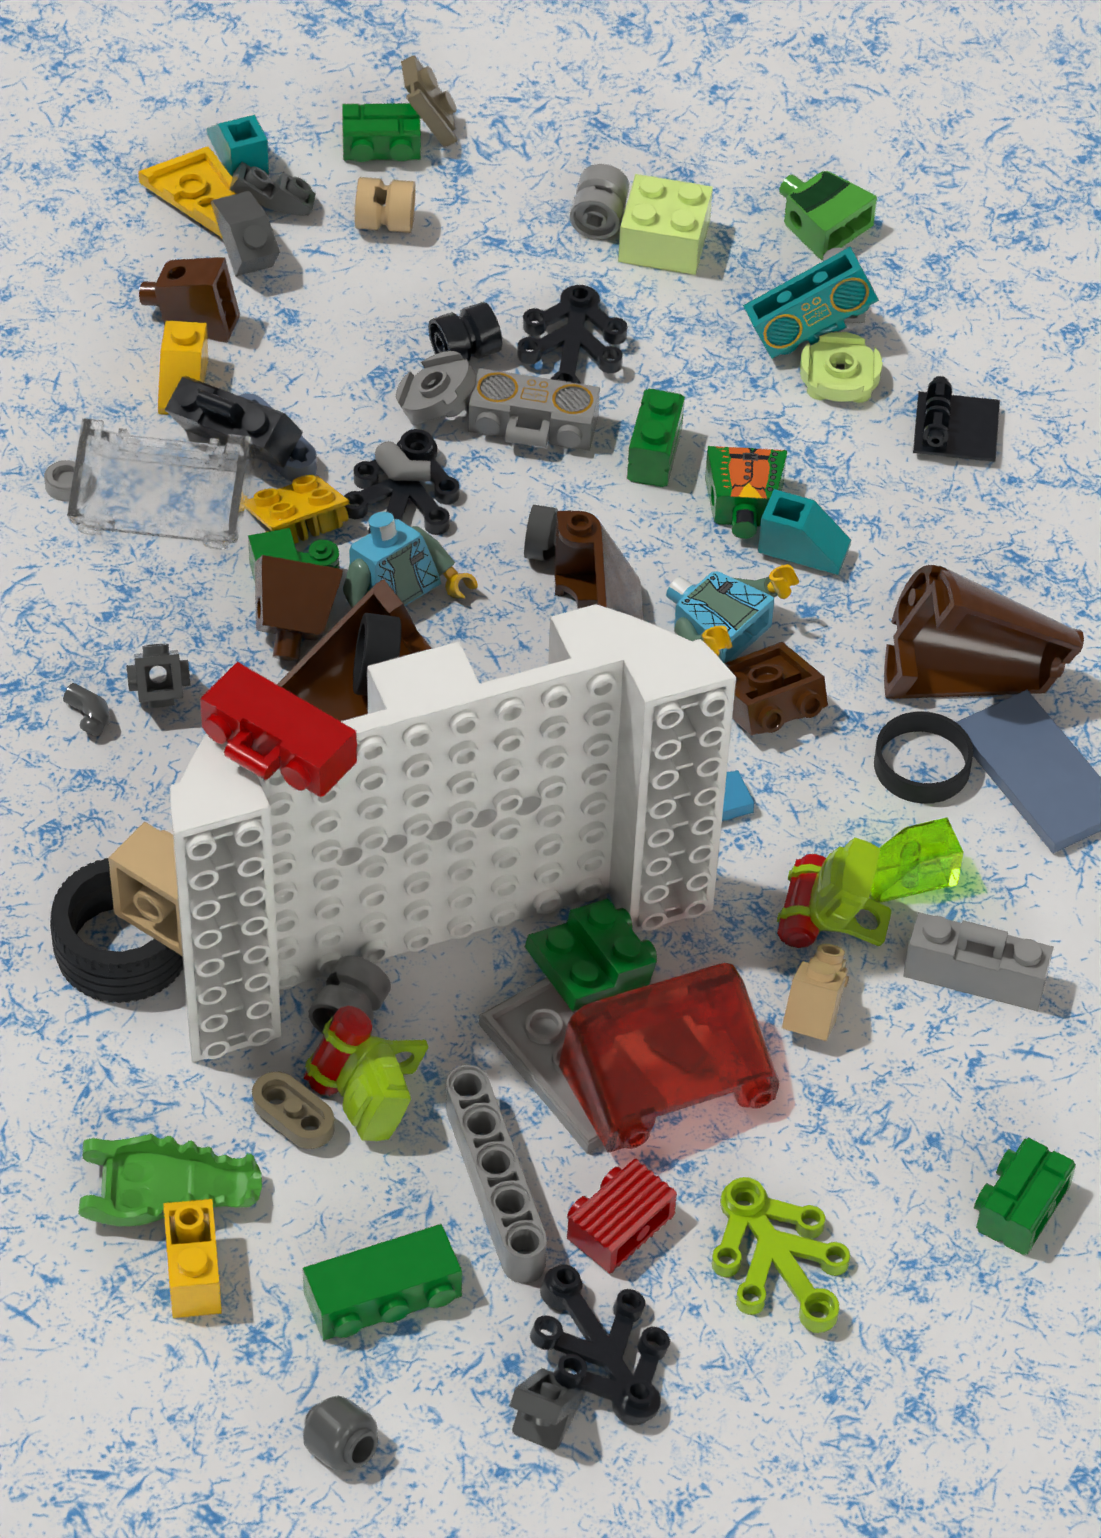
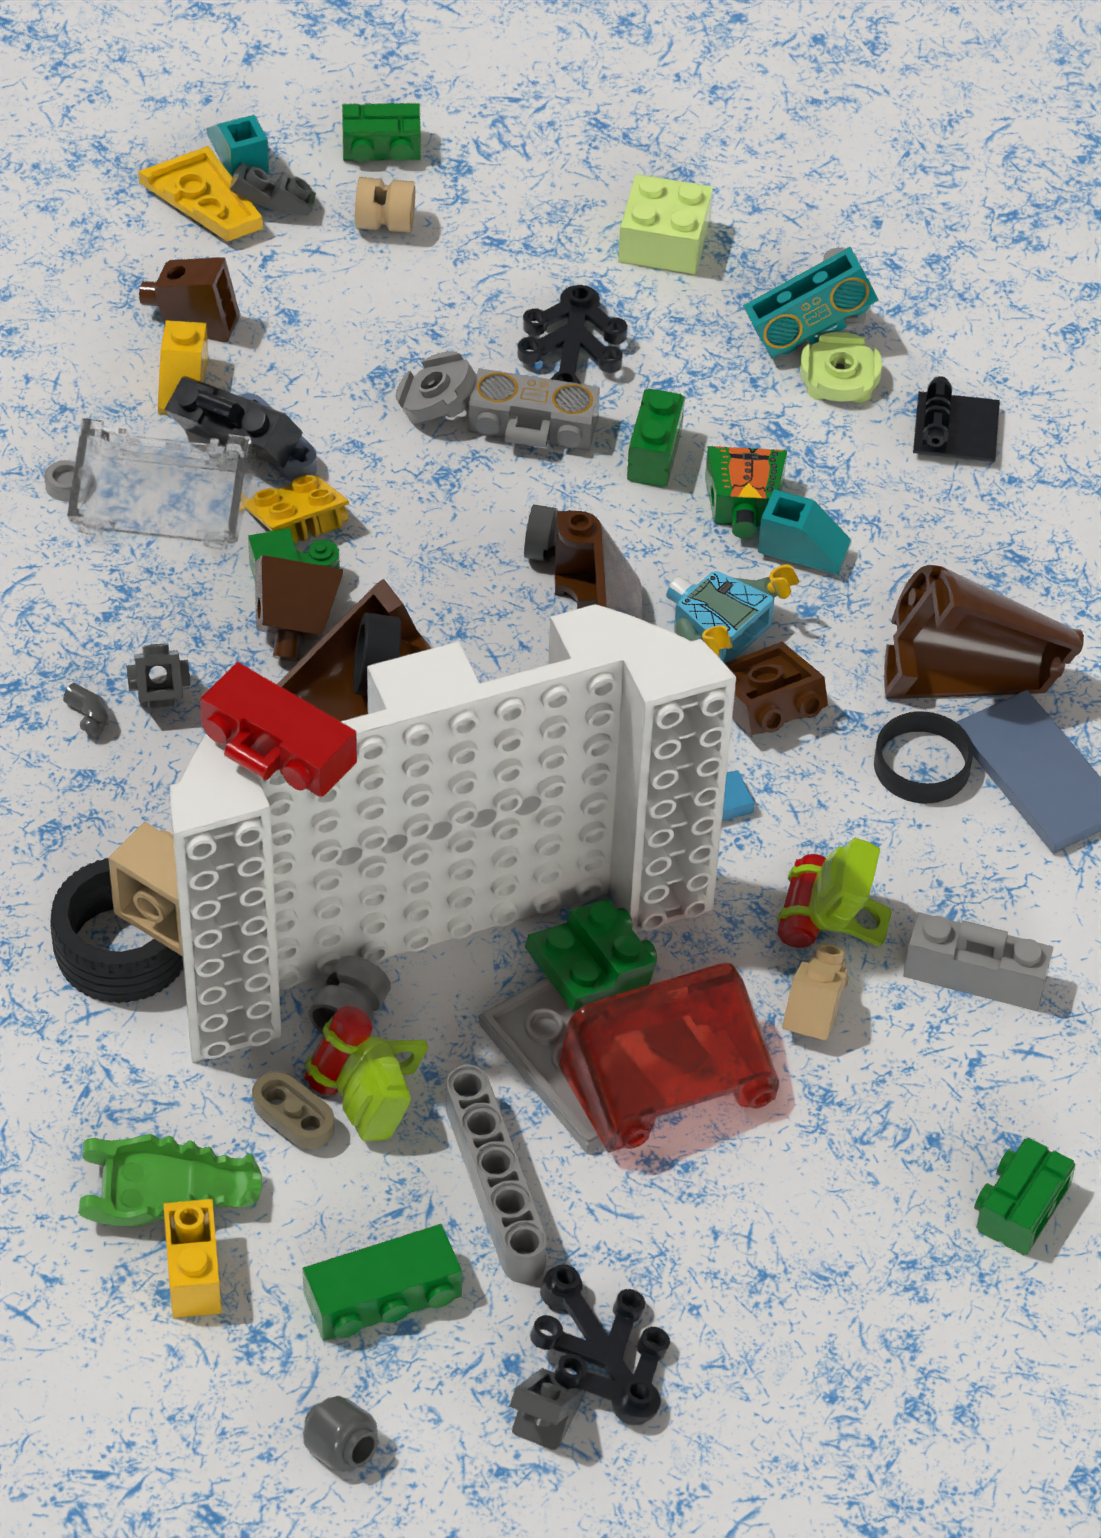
(245, 233): dark grey slope -> none
(398, 466): light grey arm -> none
(402, 557): torso -> none
(417, 446): black plant -> none
(429, 101): dark tan plate -> none
(470, 333): black wheel -> none
(599, 201): light grey wheel -> none
(620, 1214): red brick -> none
(779, 1249): lime plant -> none
(826, 210): bright green torso -> none
(917, 861): clear neon green slope -> none

